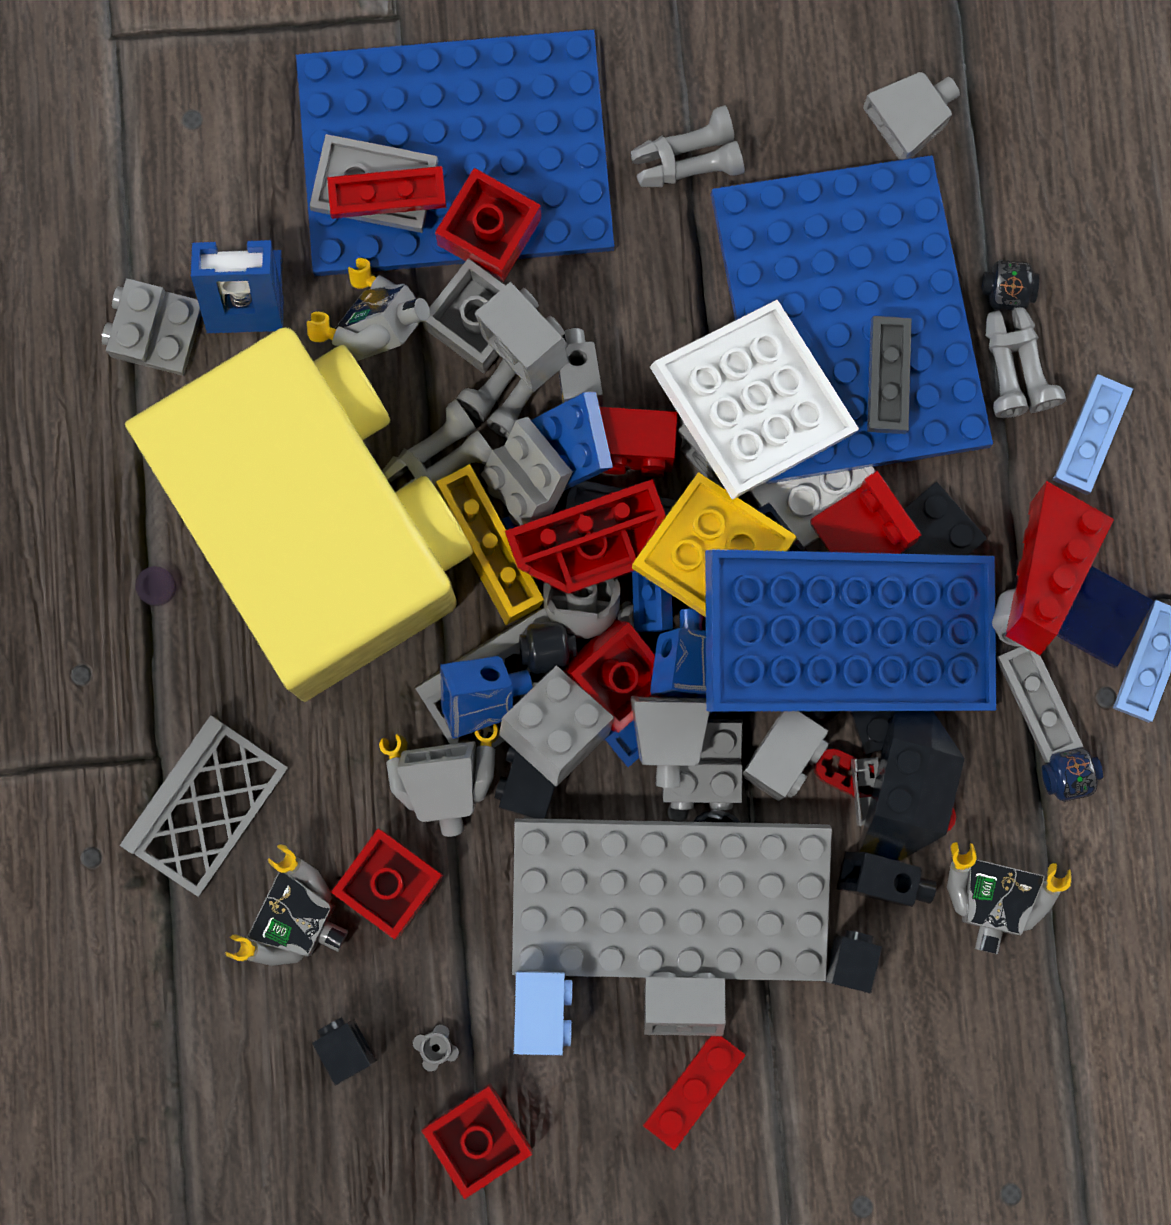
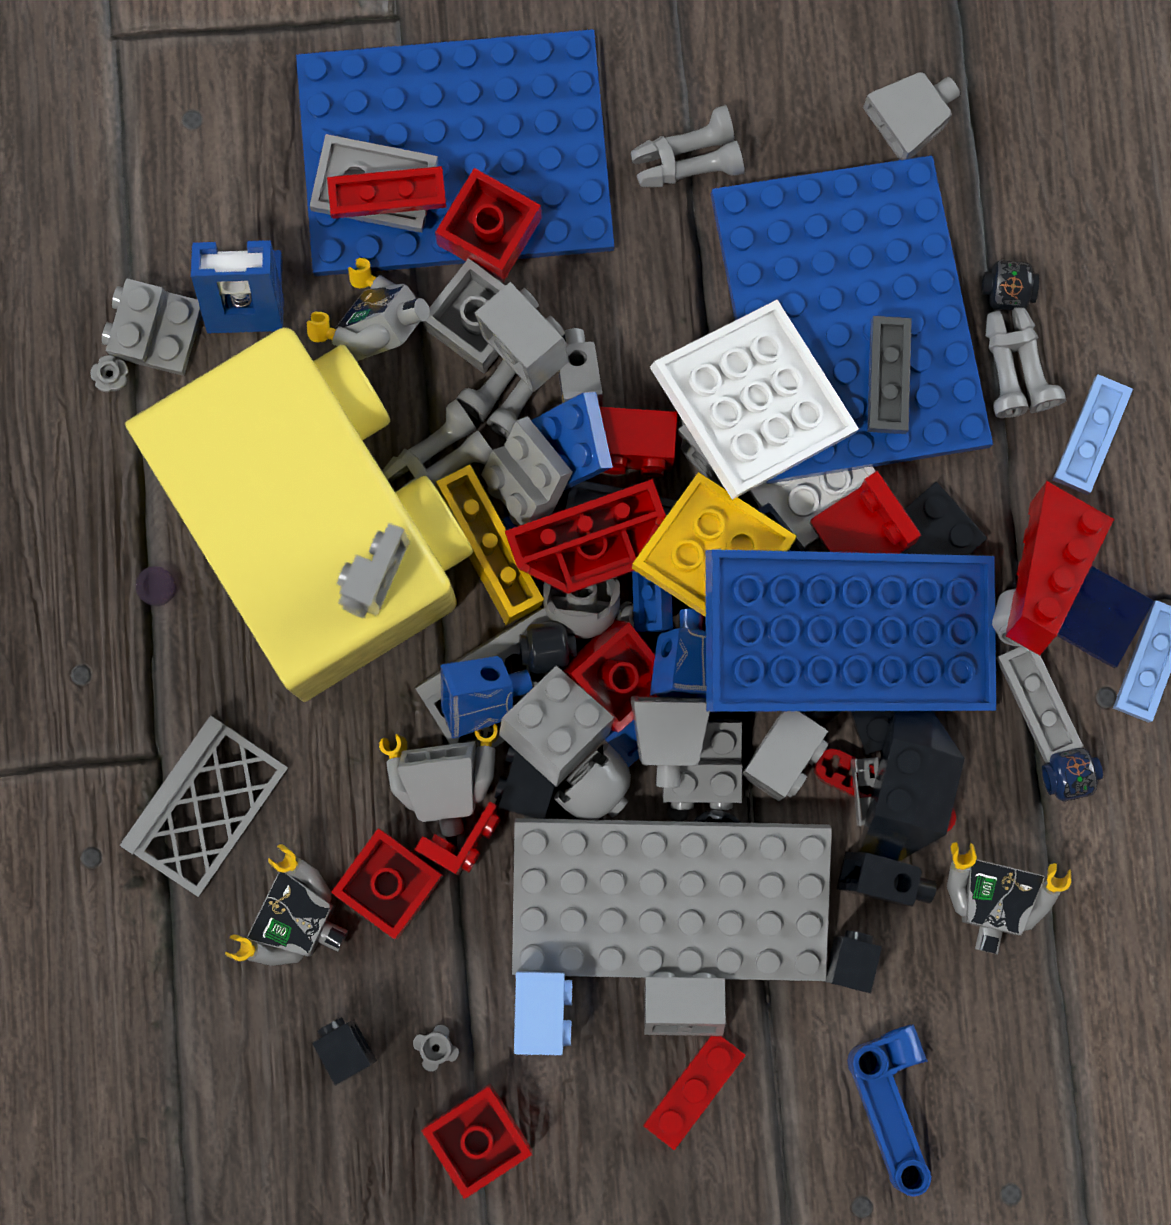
(116, 381): none -> light grey plate
(366, 581): none -> light grey plate
(442, 851): none -> red bracket
(597, 786): none -> light grey cylinder
(884, 1104): none -> blue piece

